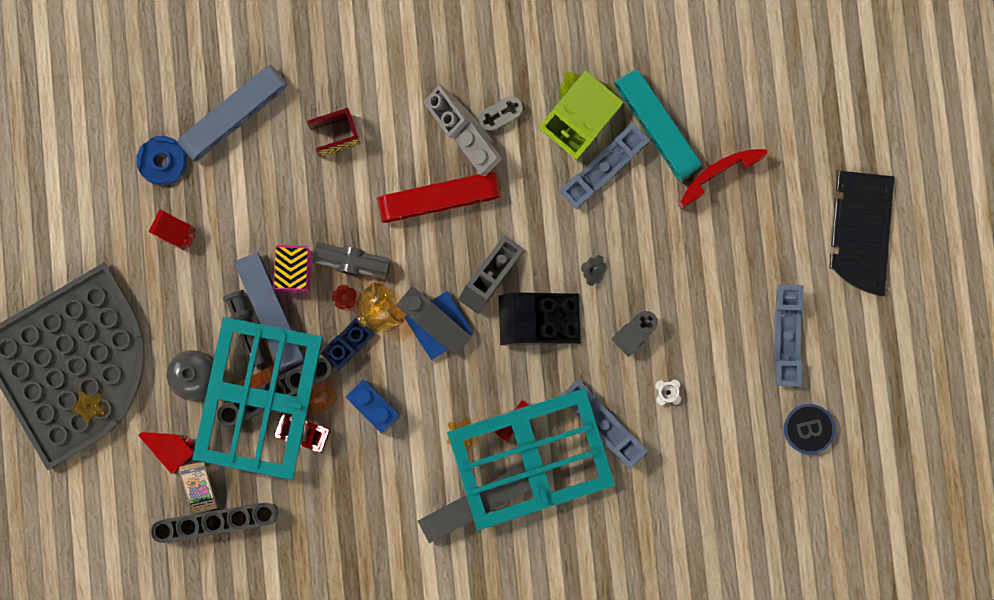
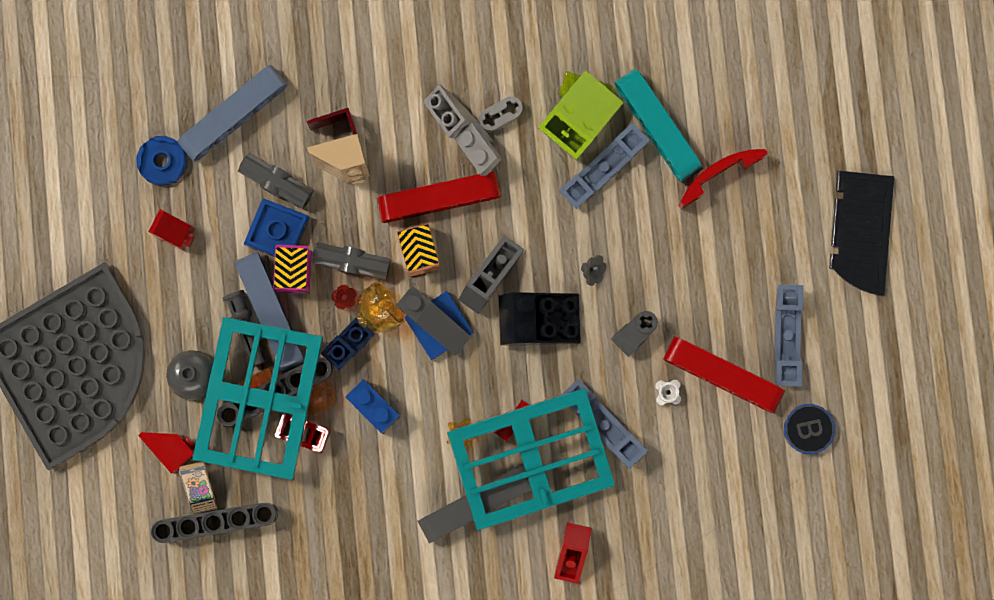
(94, 409): clear yellow plate -> none
(275, 181): none -> dark grey piece
(275, 226): none -> blue tile
(342, 159): none -> tan slope
(418, 250): none -> piece
(572, 552): none -> red slope
(724, 374): none -> red beam

